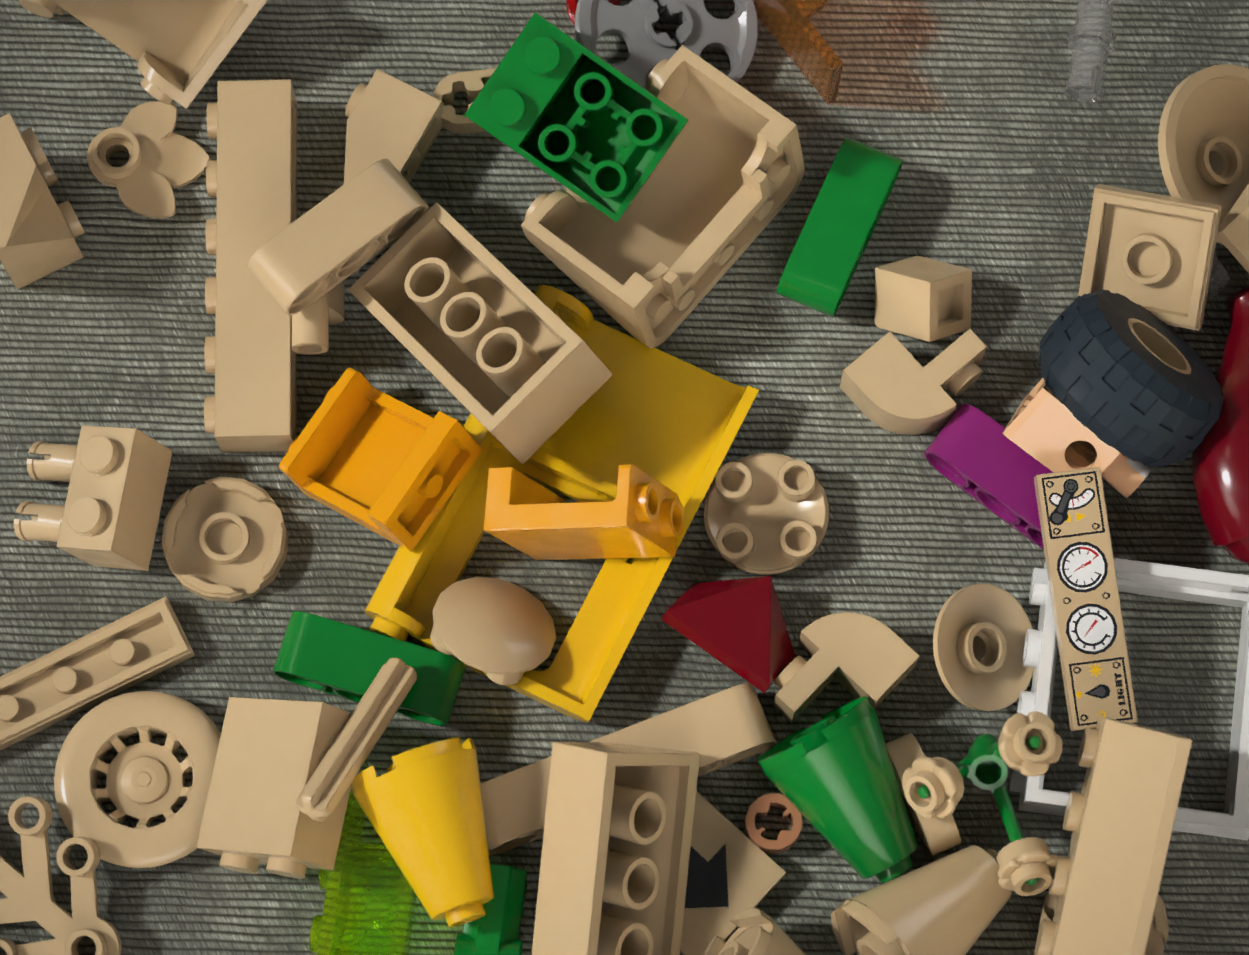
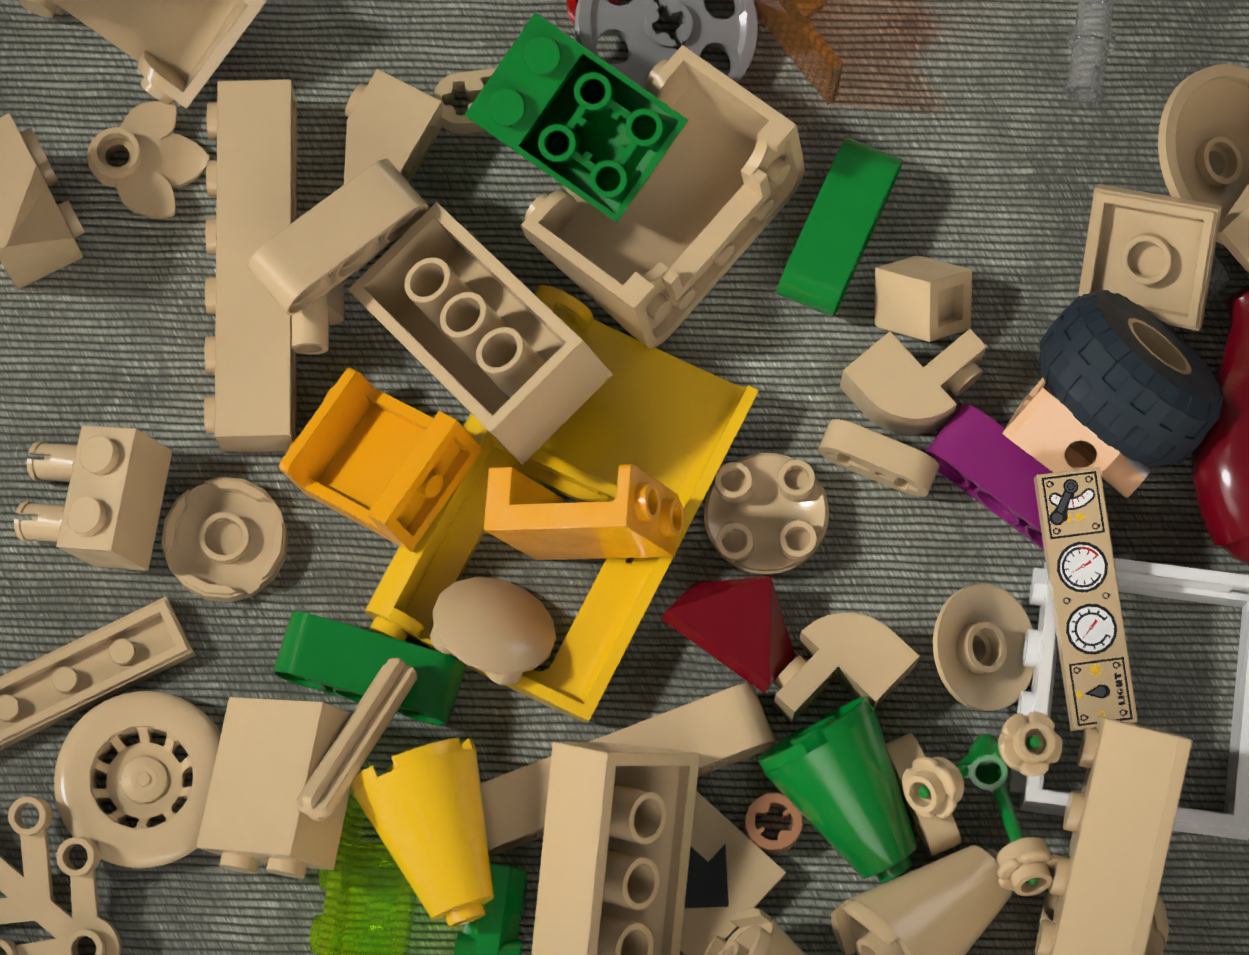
(878, 457): none -> tan beam

